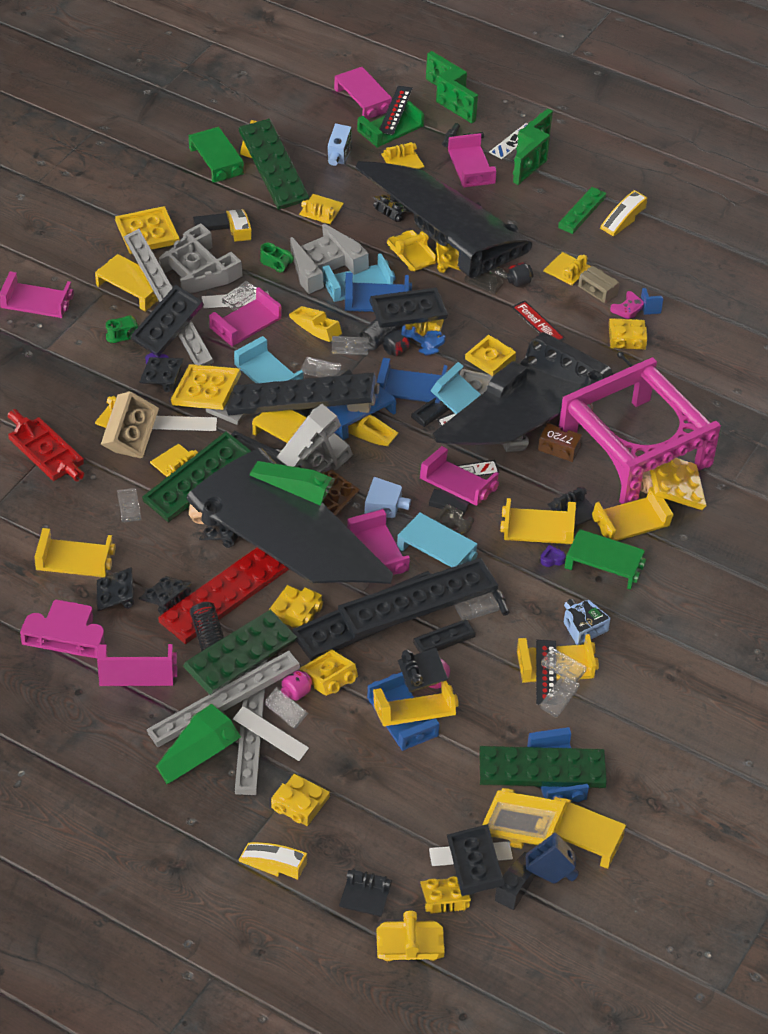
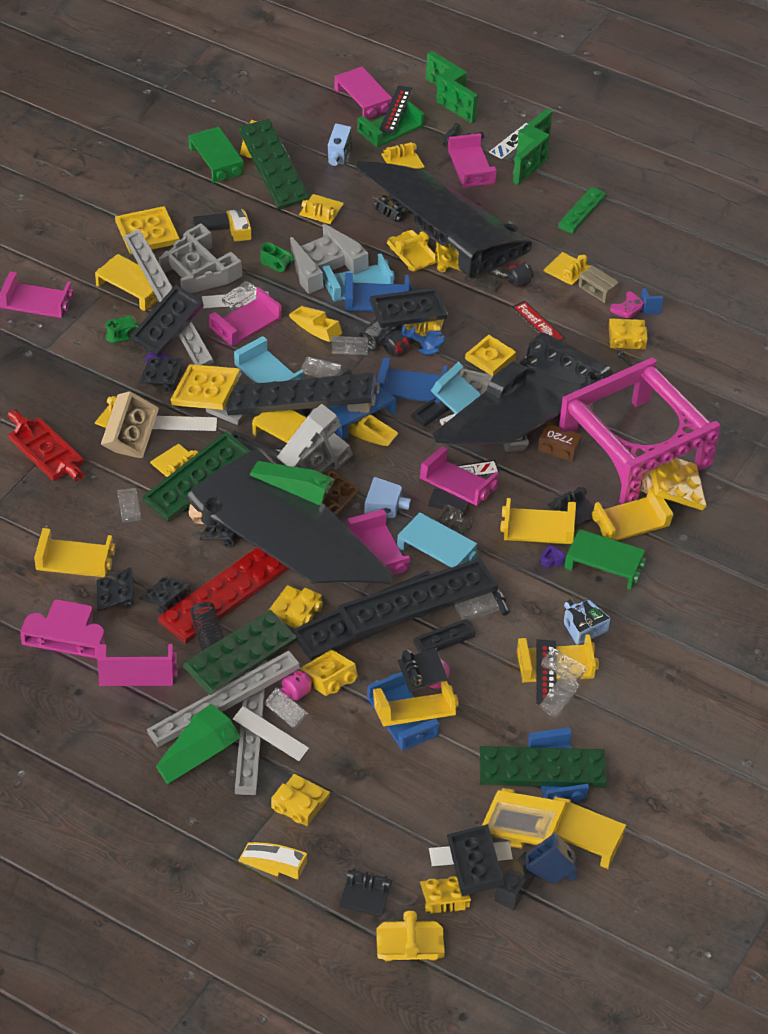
(624, 213): slope -> none

